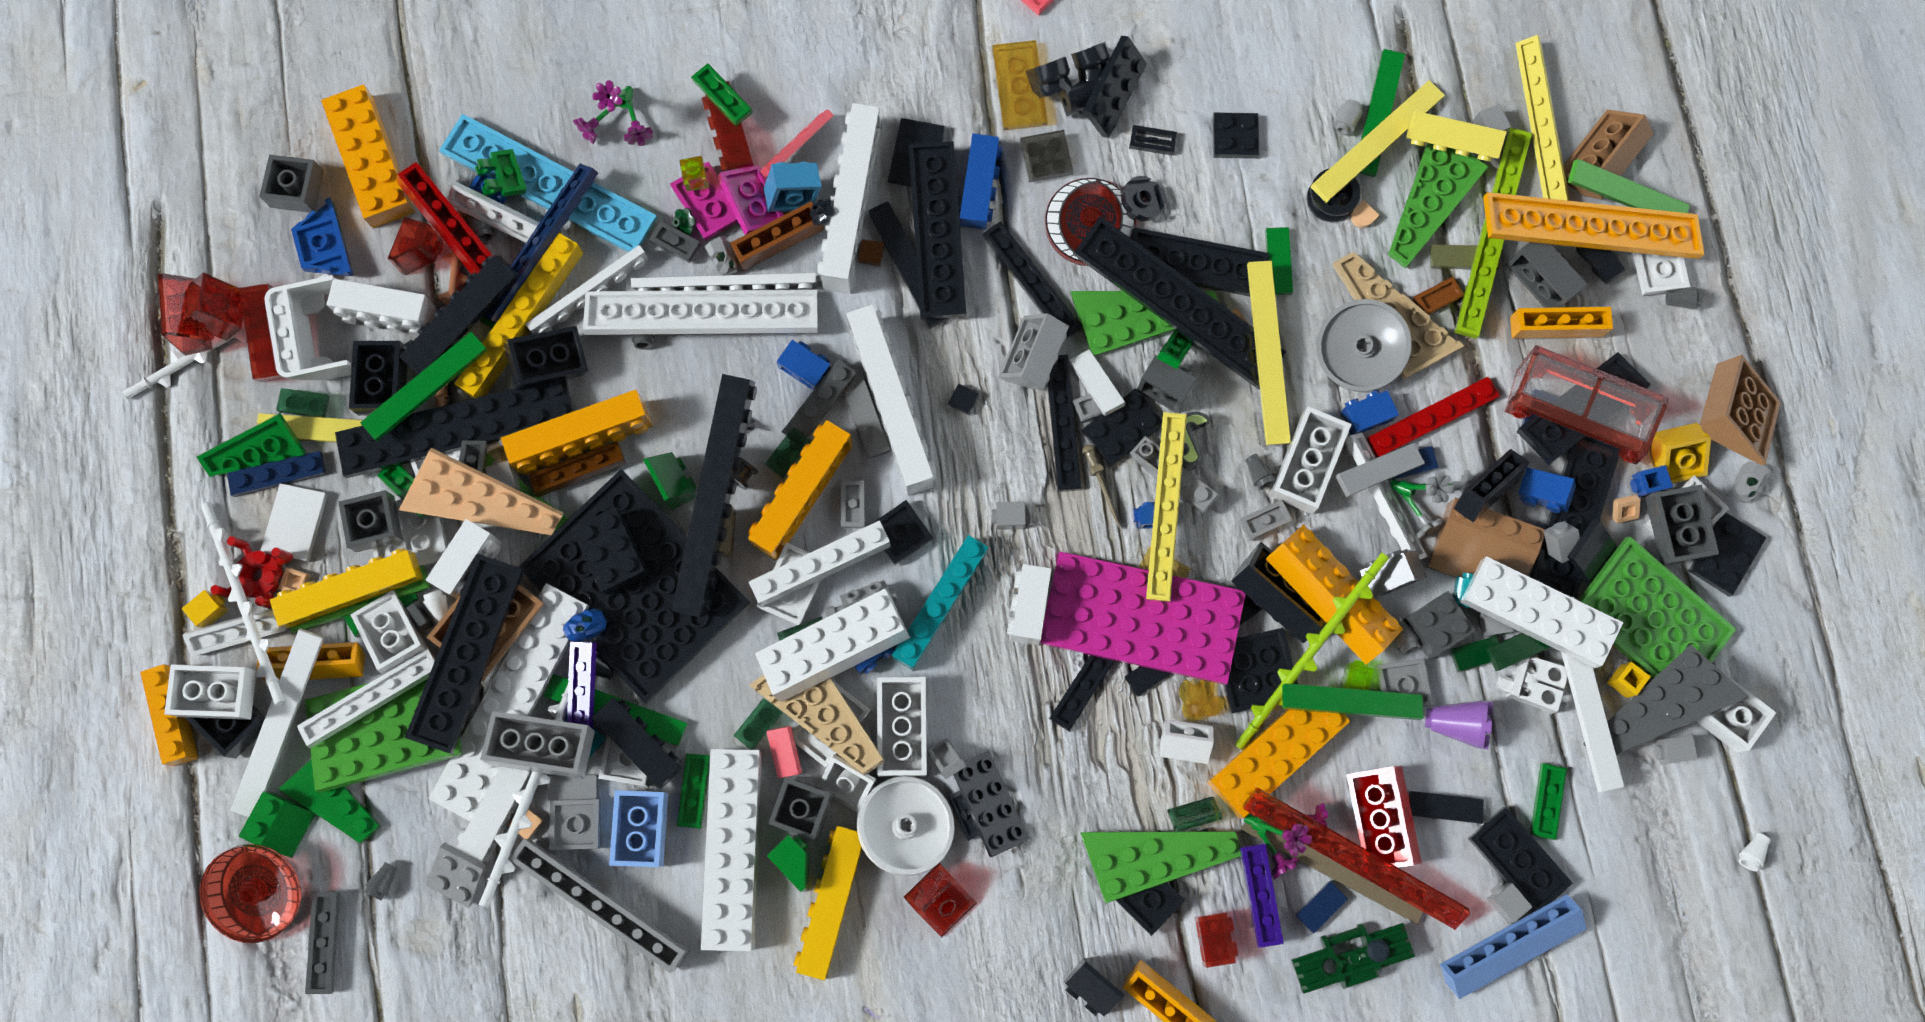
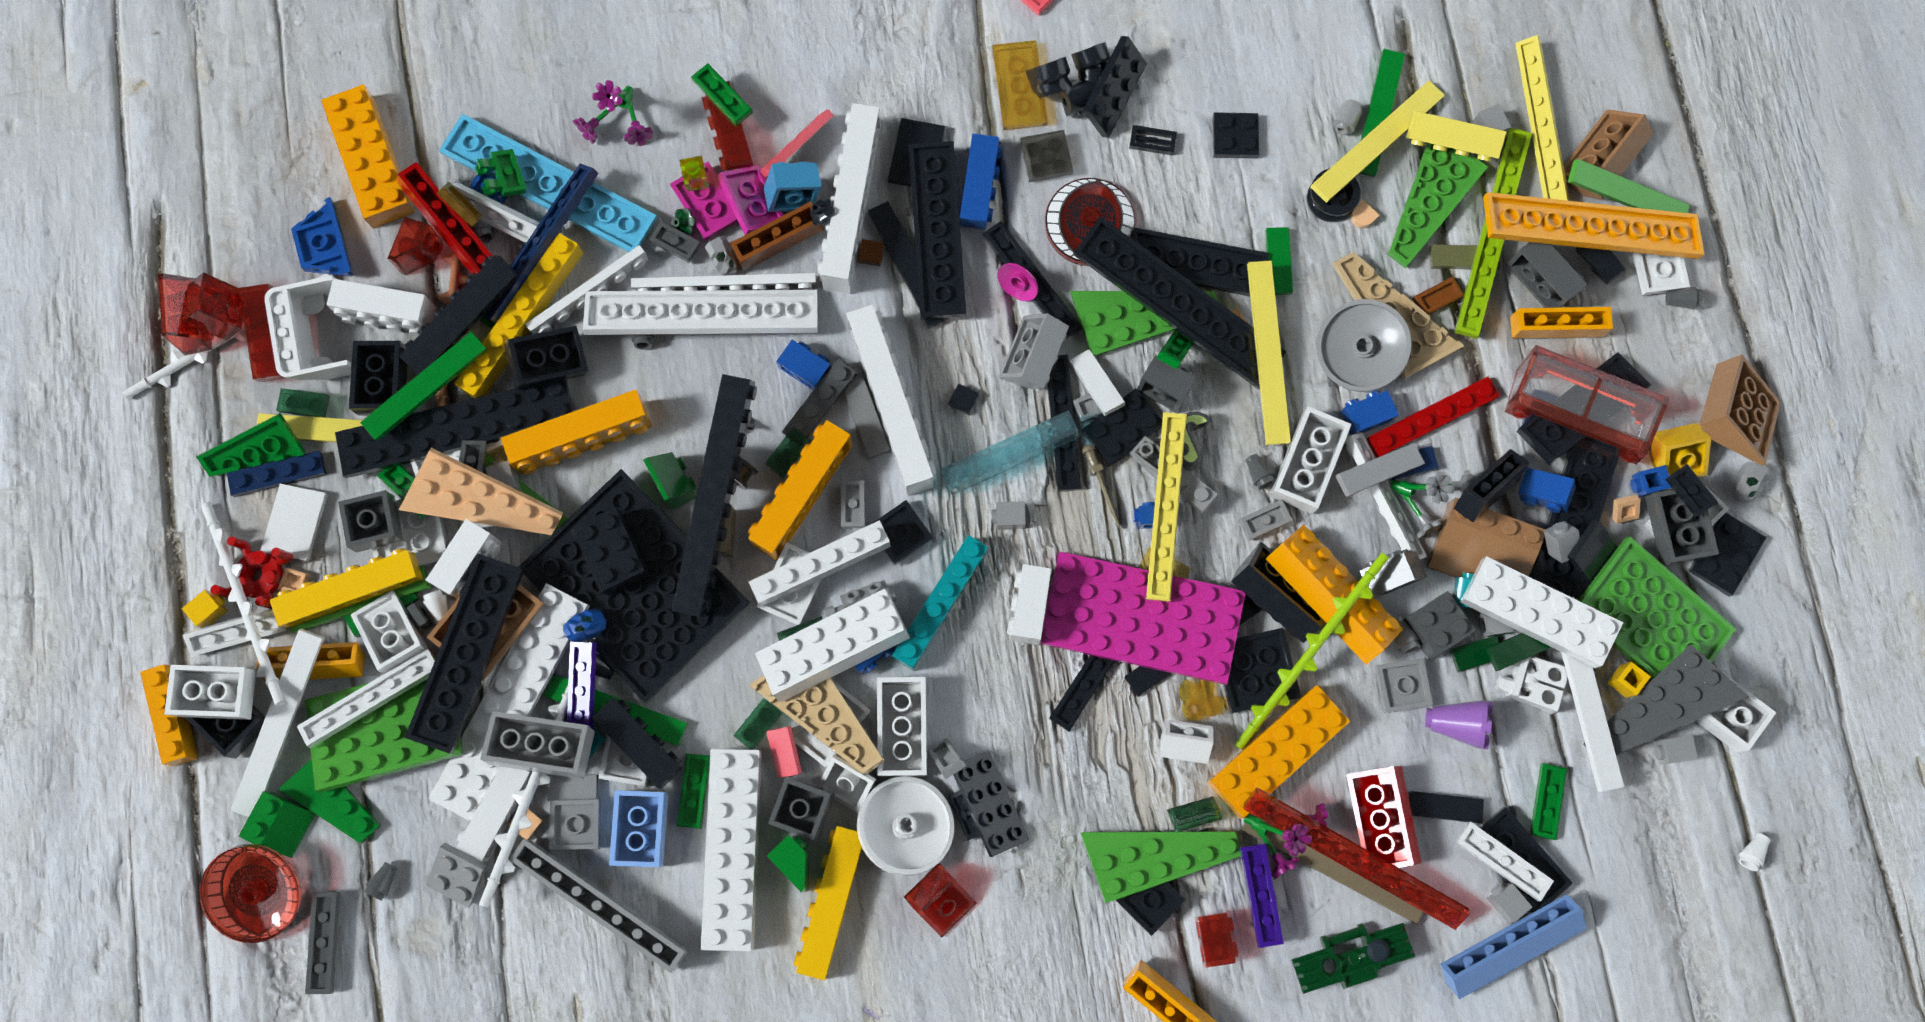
(291, 183): dark grey brick -> none
(459, 203): none -> pearl gold tile
(577, 469): reddish brown plate -> none
(1010, 452): none -> clear light blue brick
(1017, 282): none -> dark pink dish
(1093, 988): black slope -> none
(1134, 206): black plate -> none
(1321, 907): dark blue tile -> none
(1352, 701): green tile -> none
(1357, 676): clear neon green brick -> none
(1504, 861): none -> white plate
(1691, 490): none -> black plate

